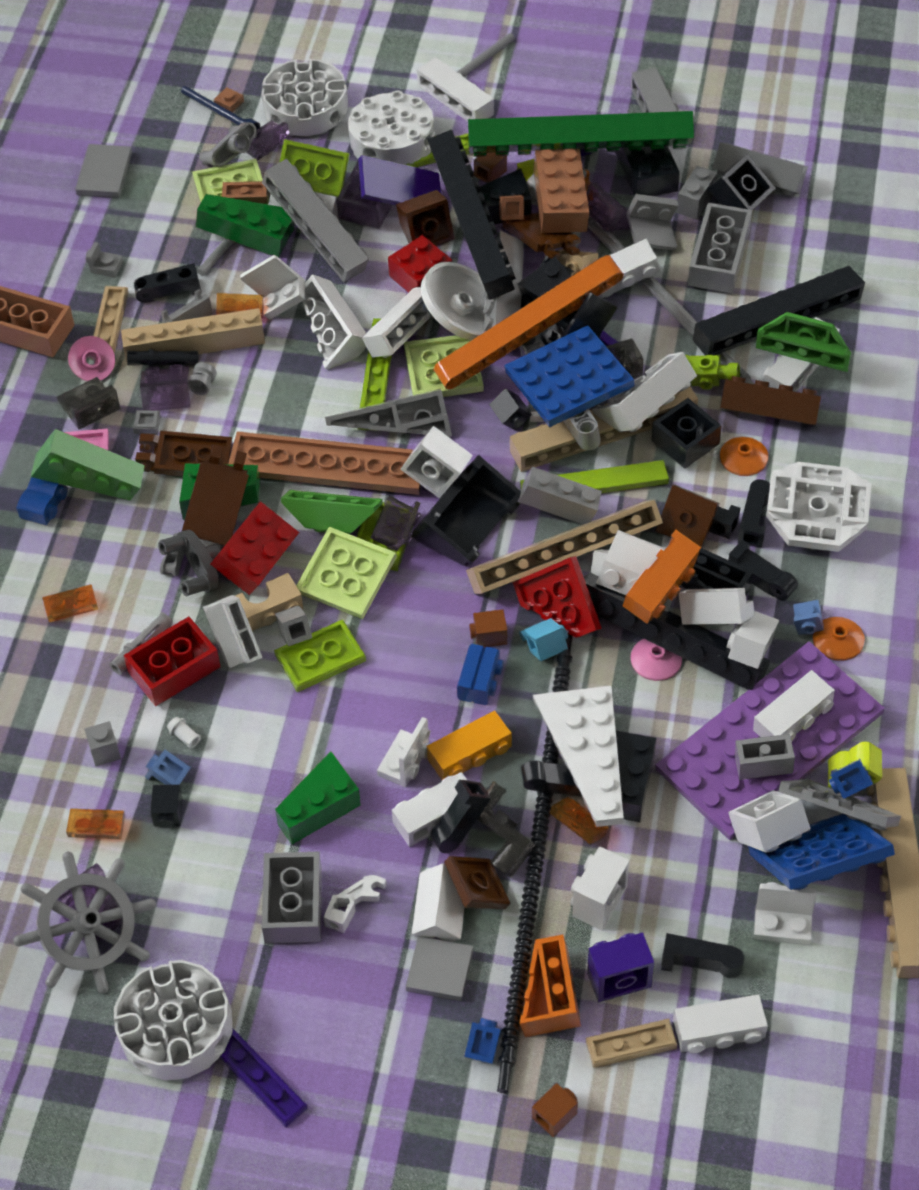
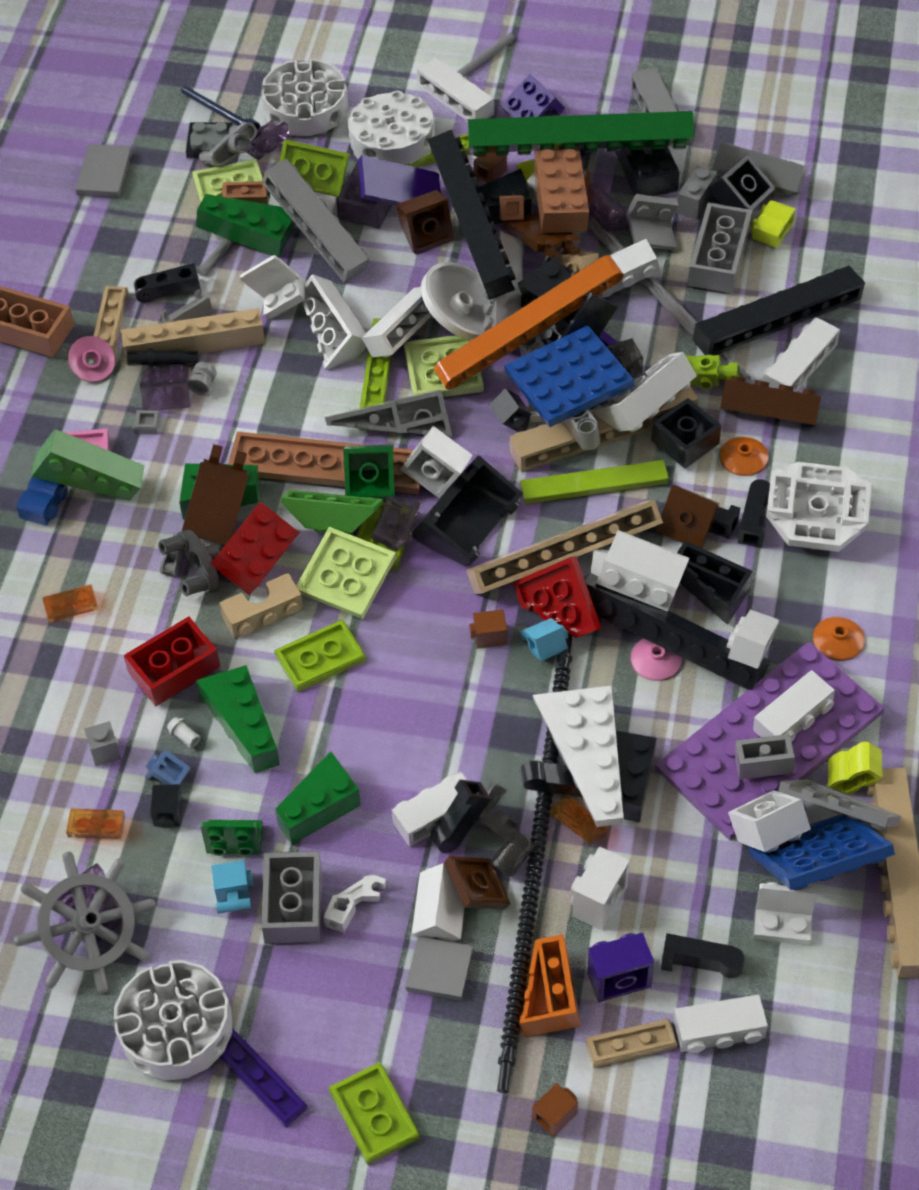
(89, 402): clear smoke bracket -> none
(103, 262): light grey bracket -> none
(161, 623): light grey pin -> none
(176, 449): reddish brown tile -> none
(205, 136): none -> light grey piece
(229, 99): nougat plate -> none
(232, 631): white piece -> none
(232, 837): none -> green bracket
(232, 886): none -> medium azure brick
(238, 302): clear orange plate -> none
(239, 711): none -> green wedge
(293, 625): light grey brick -> none
(369, 470): none -> green slope
(374, 1113): none -> lime tile
(405, 754): white bracket -> none
(413, 262): red piece -> none
(469, 746): light orange brick -> none
(479, 674): blue brick -> none
(483, 1040): blue bracket -> none
(531, 100): none -> bracket
(560, 496): light grey brick -> none
(663, 578): orange wedge -> none
(715, 606): white piece -> none
(765, 575): black leg -> none
(773, 223): none -> neon yellow brick
(805, 340): bright green wedge -> none
(808, 617): medium blue bracket -> none
(850, 779): blue bracket -> none

